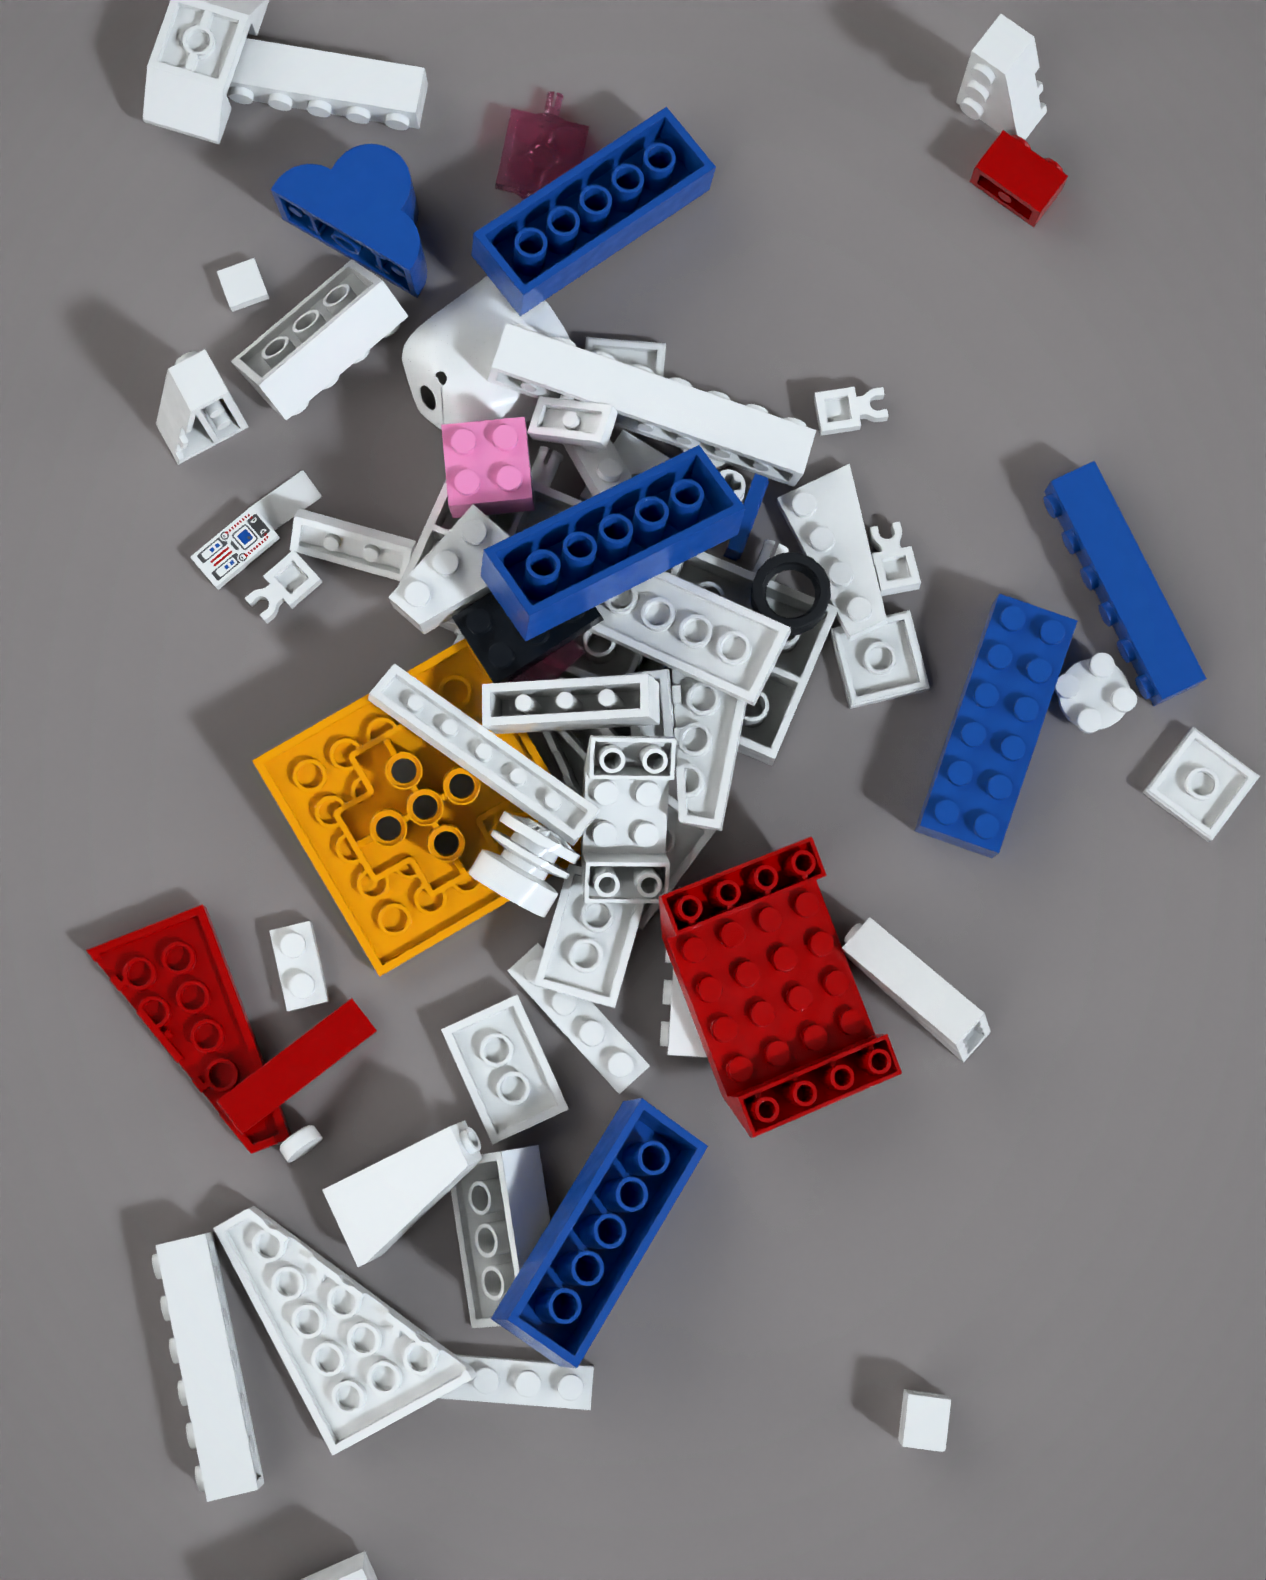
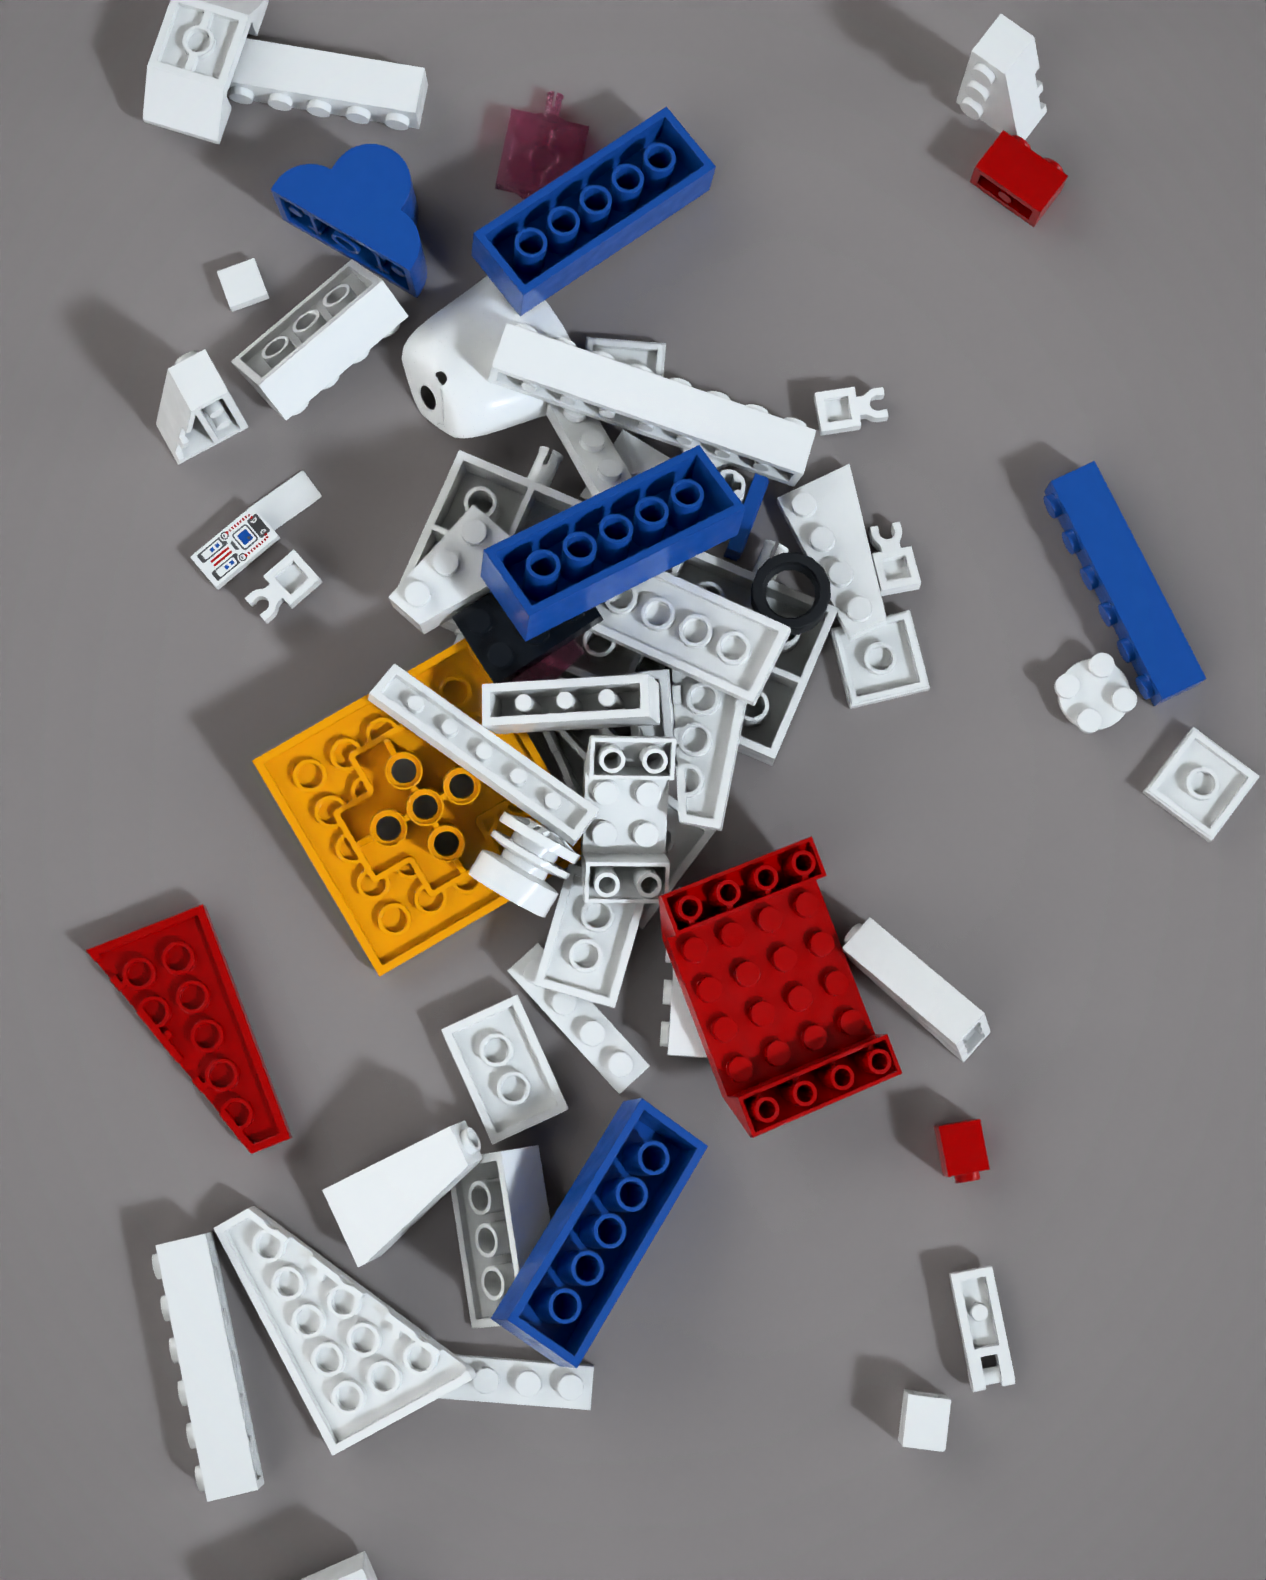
(296, 1066): red tile -> none
(299, 966): white plate -> none
(300, 1143): white tile -> none
(351, 544): white plate -> none
(488, 466): bright pink brick -> none
(572, 422): white plate -> none
(962, 1150): none -> red brick
(981, 1326): none -> white plate
(996, 726): blue brick -> none

